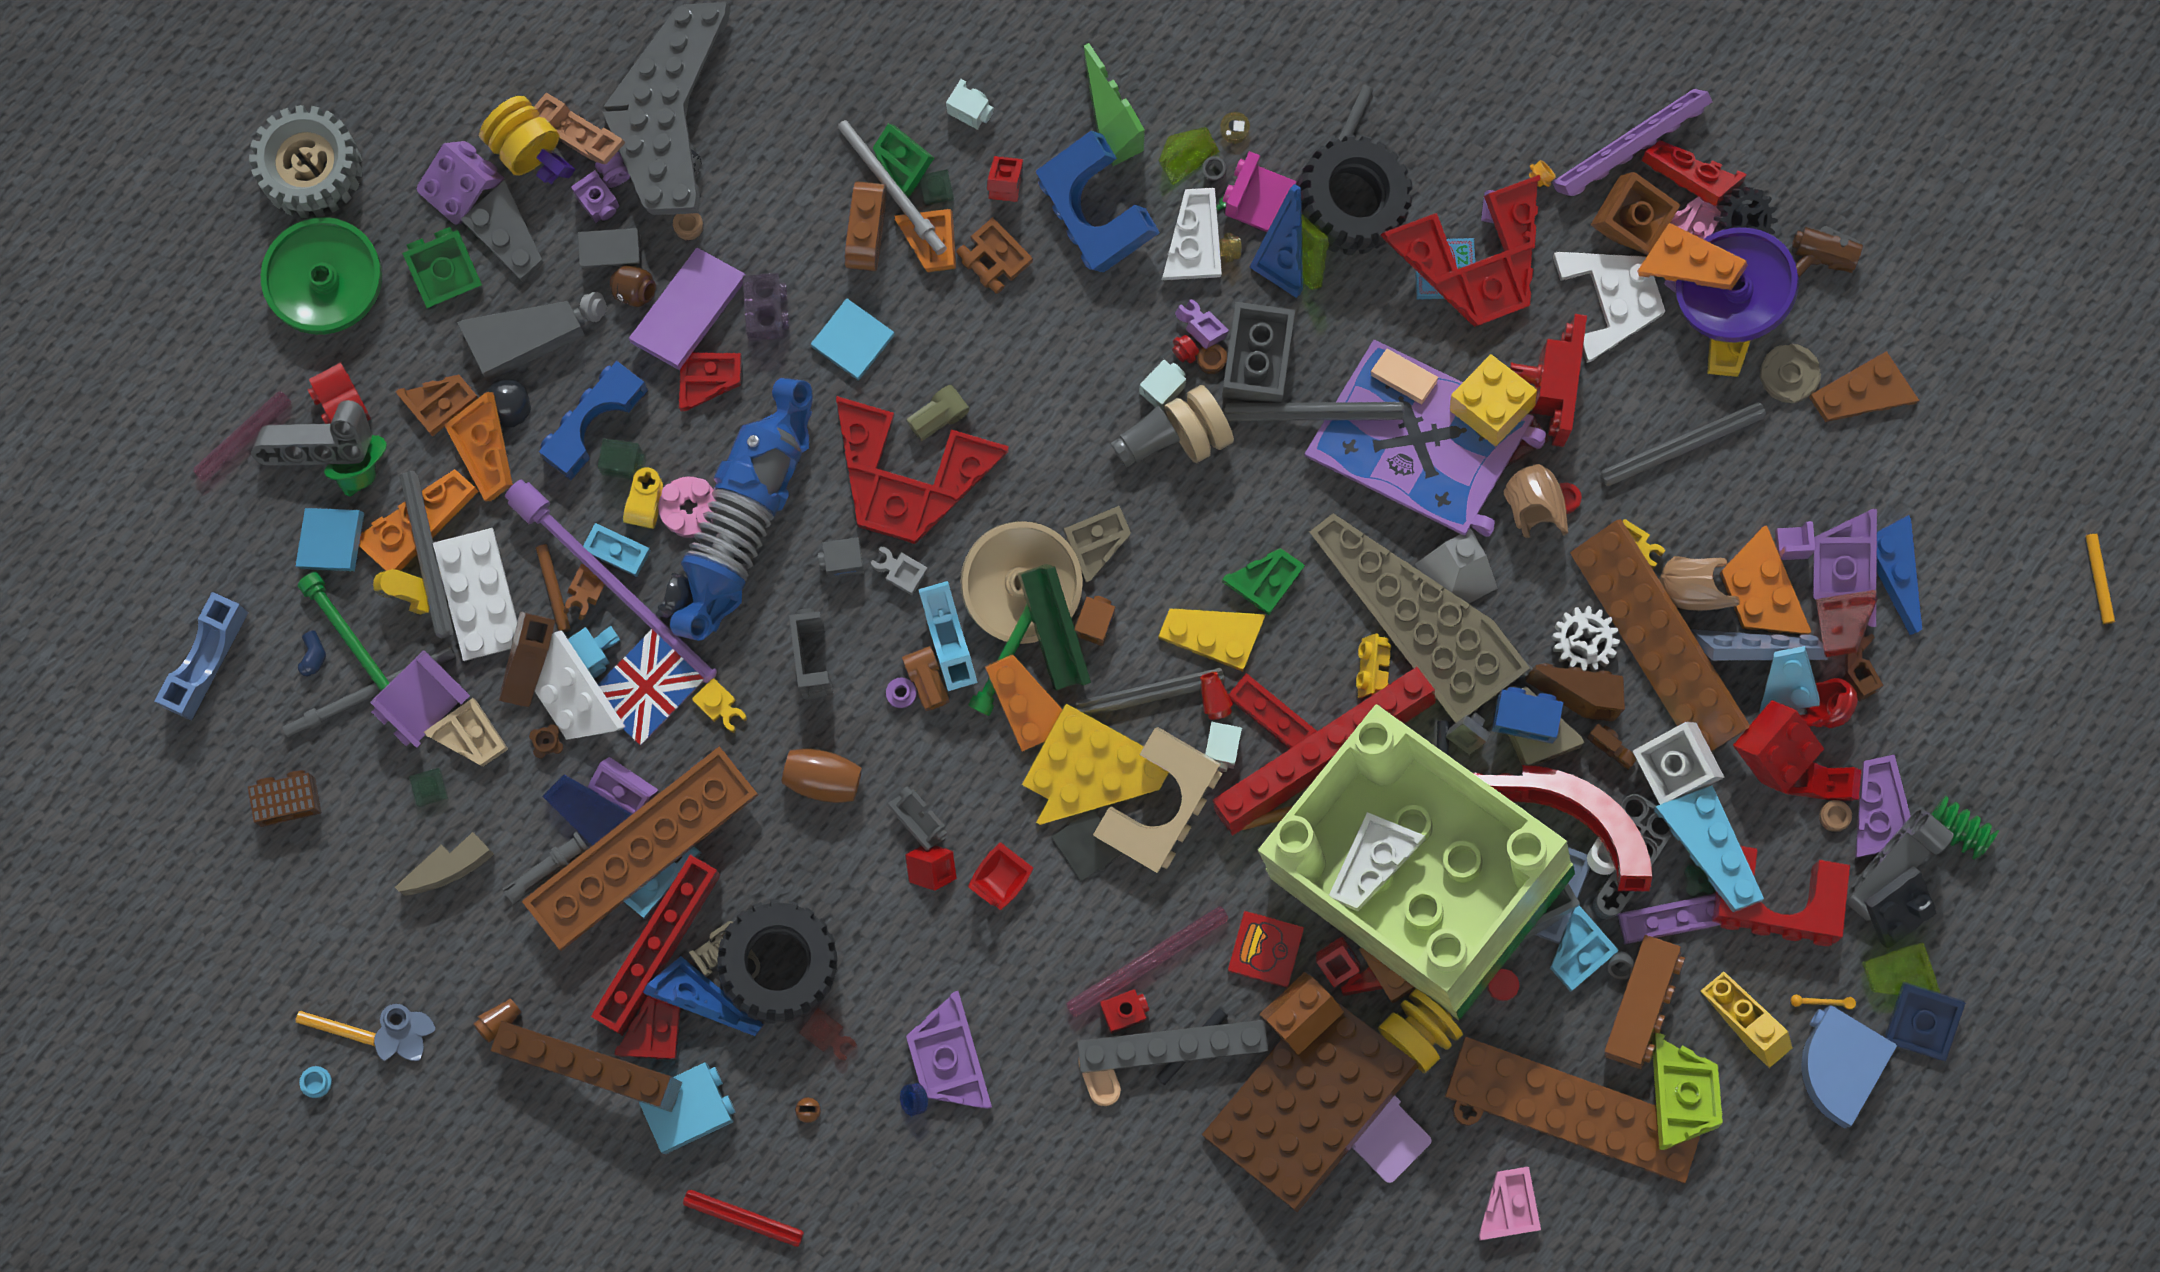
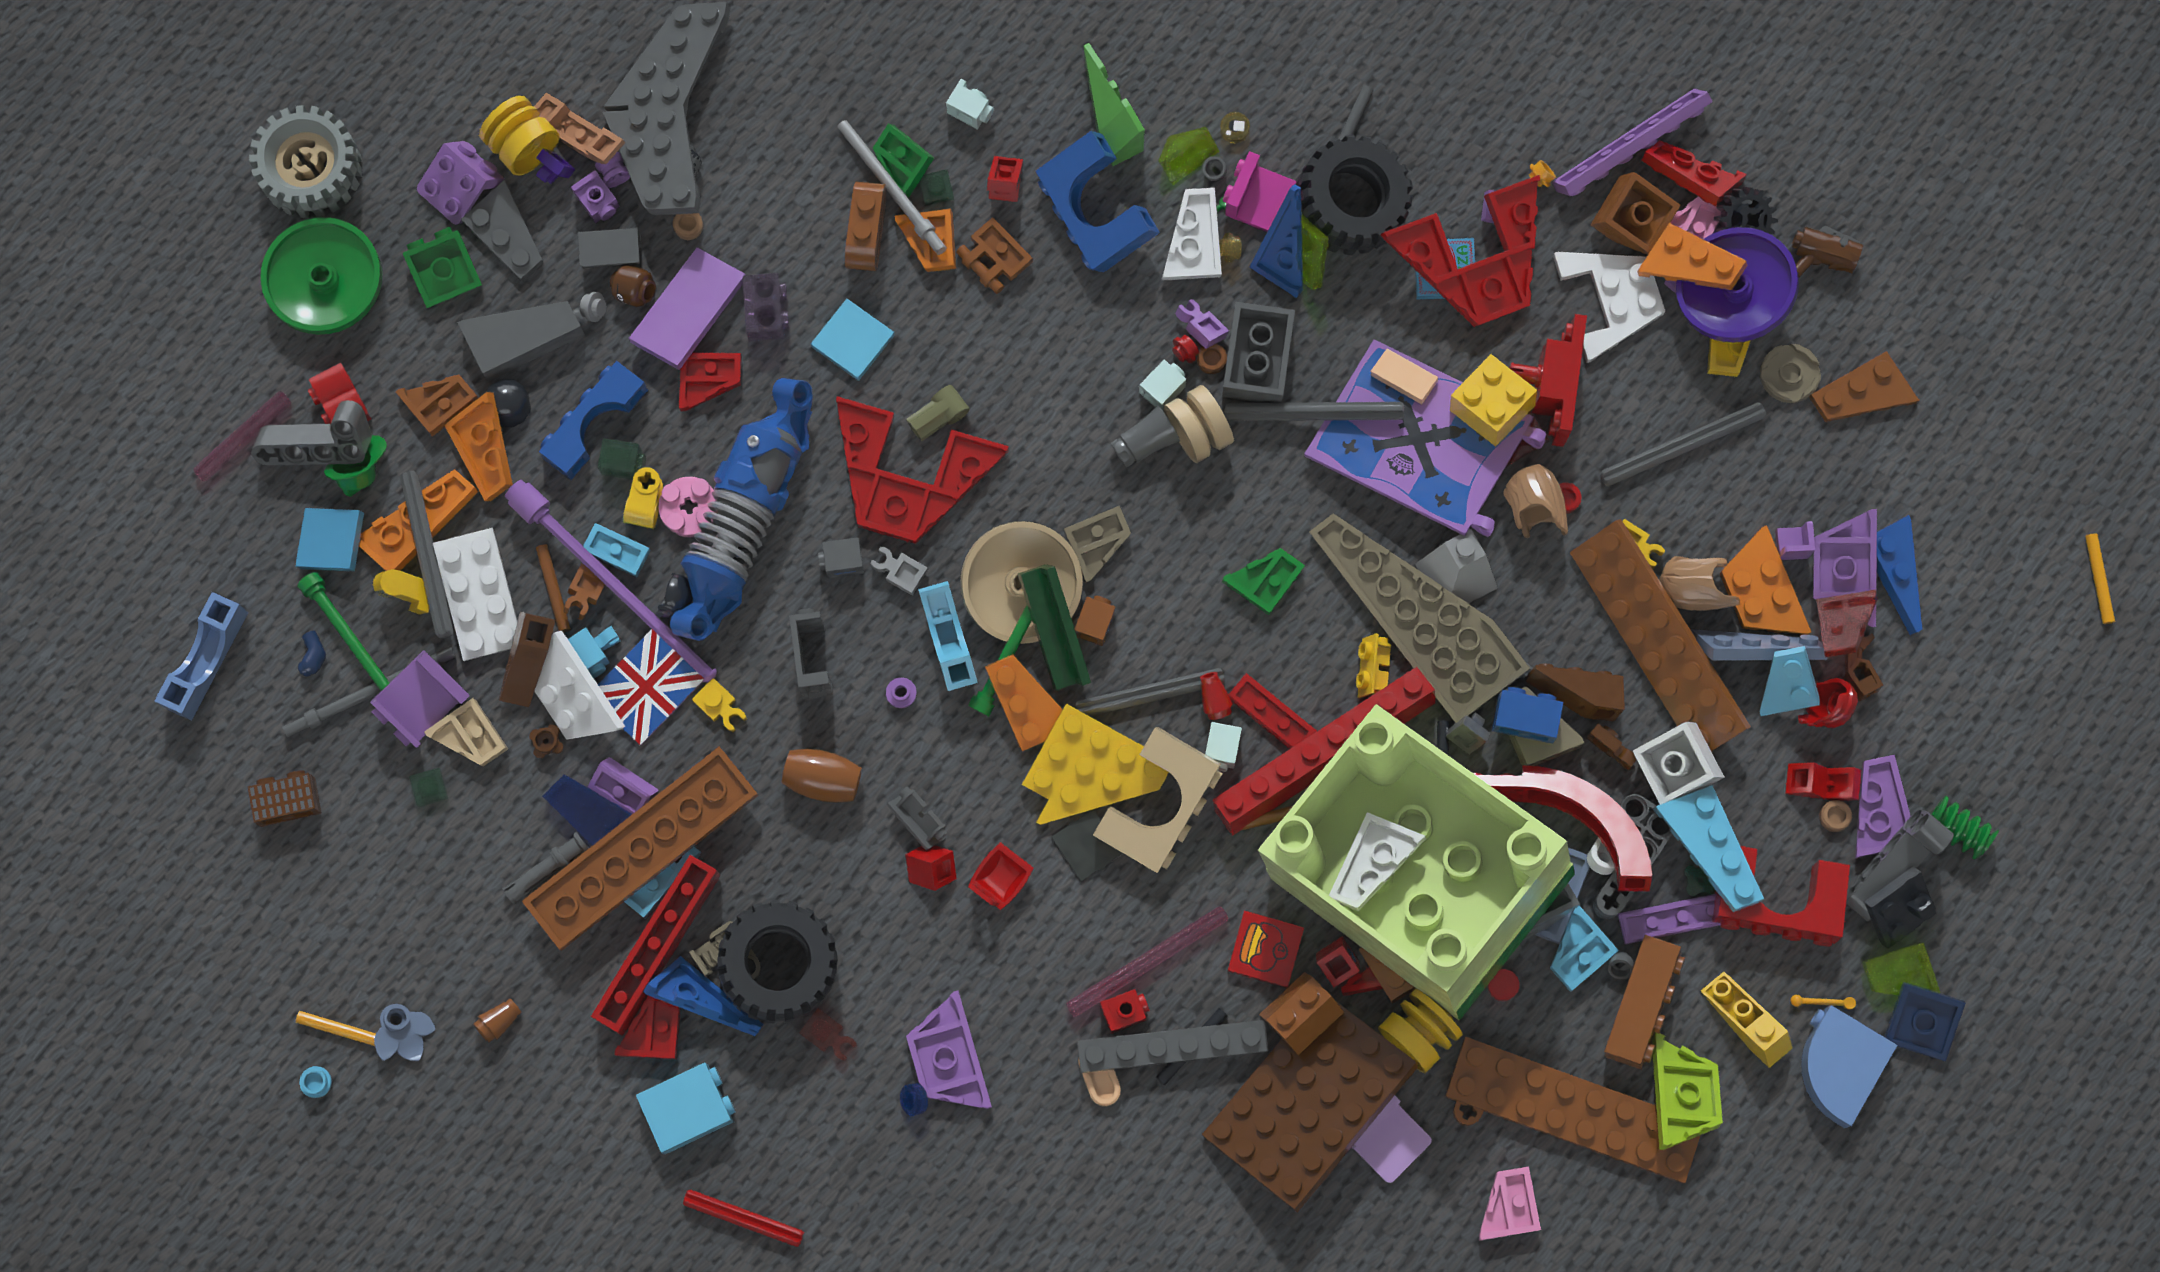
(445, 867): dark tan slope -> none
(586, 1066): reddish brown arch -> none
(808, 1116): dark orange hinge -> none
(924, 672): dark orange piece -> none
(1213, 634): yellow wing -> none
(1589, 652): white gear -> none
(1778, 746): red brick -> none

